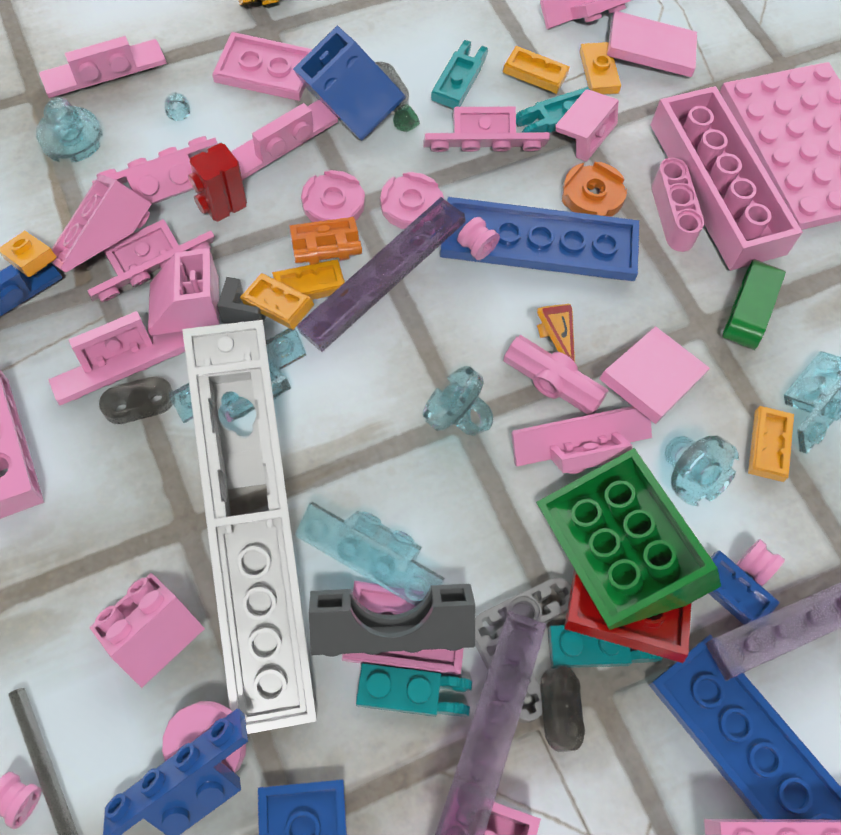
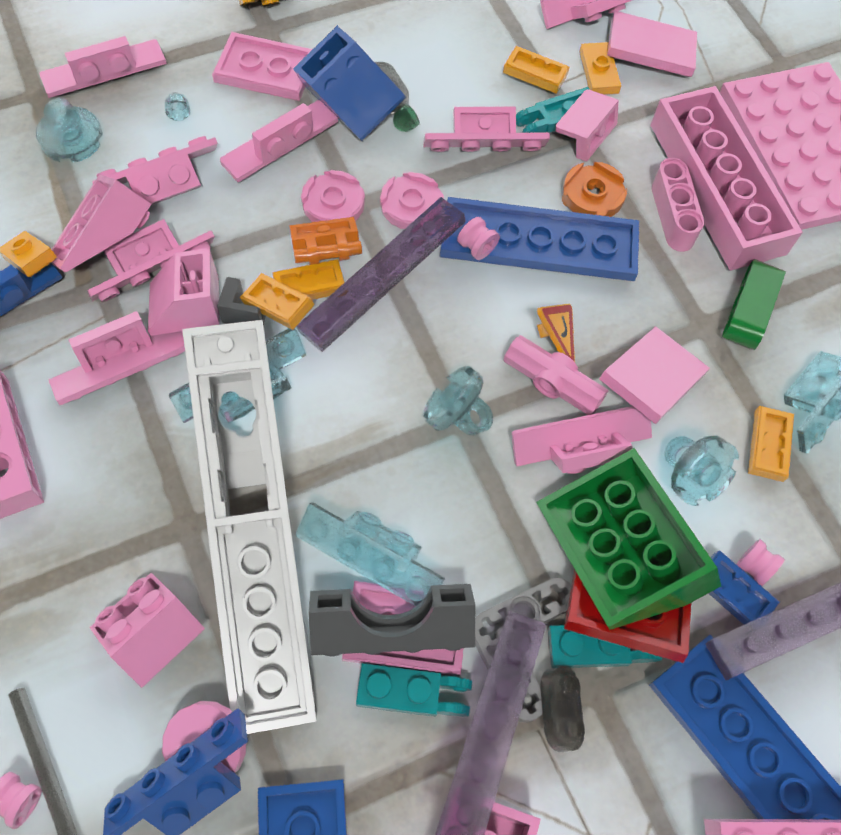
(137, 398): clear smoke plate -> none
(217, 182): red brick -> none
(458, 76): teal hinge -> none

